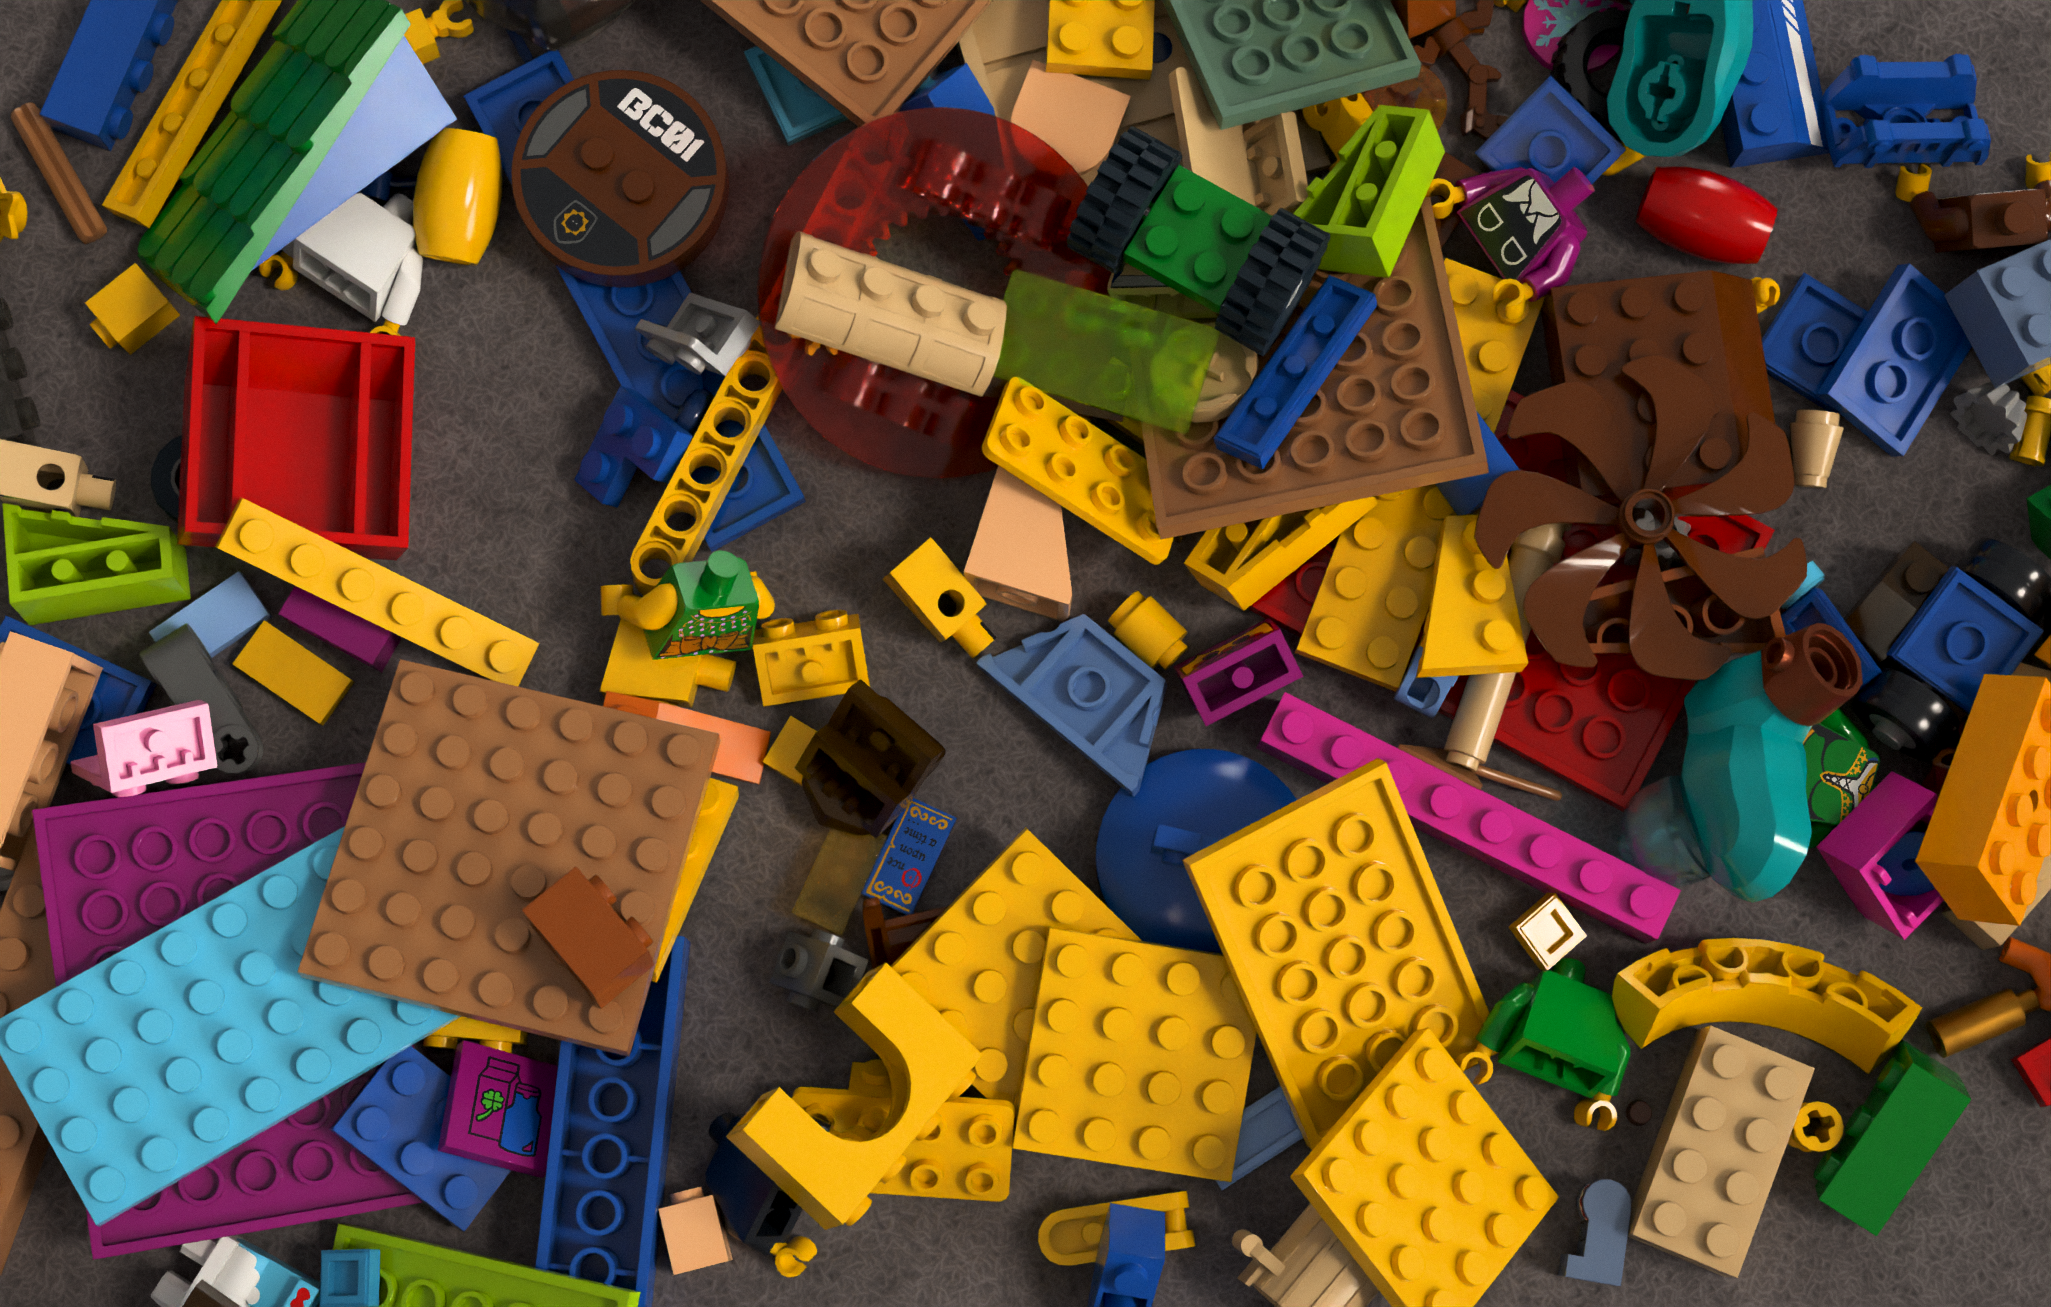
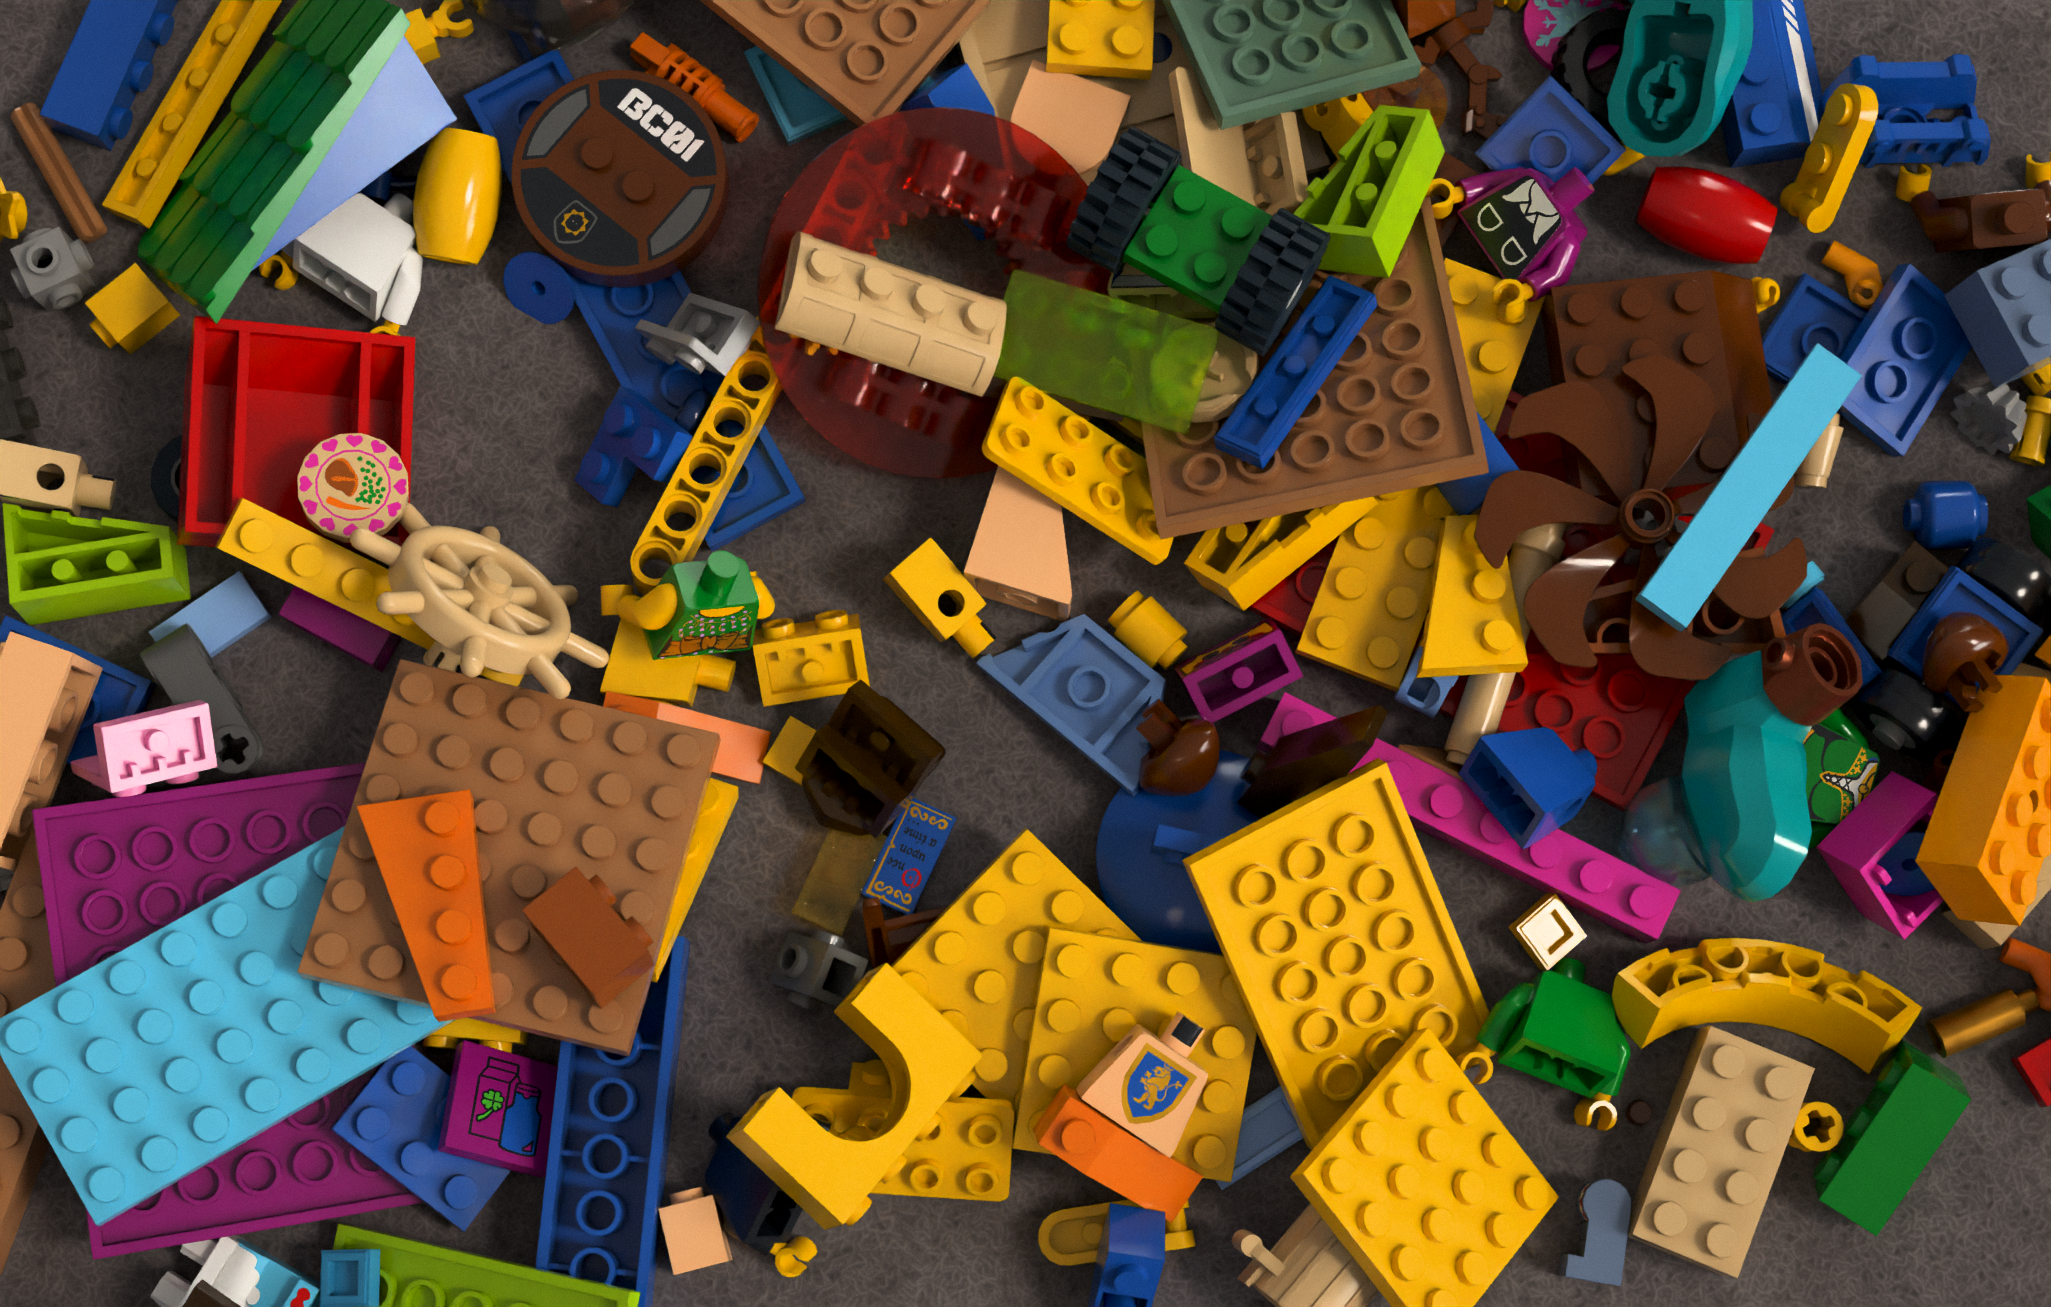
(52, 268): none -> light grey brick
(293, 673): yellow tile -> none
(352, 485): none -> tan tile
(435, 884): none -> orange wing
(479, 602): none -> tan piece
(539, 287): none -> blue piece
(696, 80): none -> orange hinge
(1114, 1155): none -> orange slope
(1149, 1082): none -> torso
(1181, 755): none -> reddish brown piece
(1308, 760): none -> dark brown slope
(1530, 781): none -> blue torso
(1748, 488): none -> medium azure tile
(1832, 157): none -> yellow plate
(1859, 273): none -> light orange arm
(1946, 514): none -> blue head
(1961, 652): none -> reddish brown piece

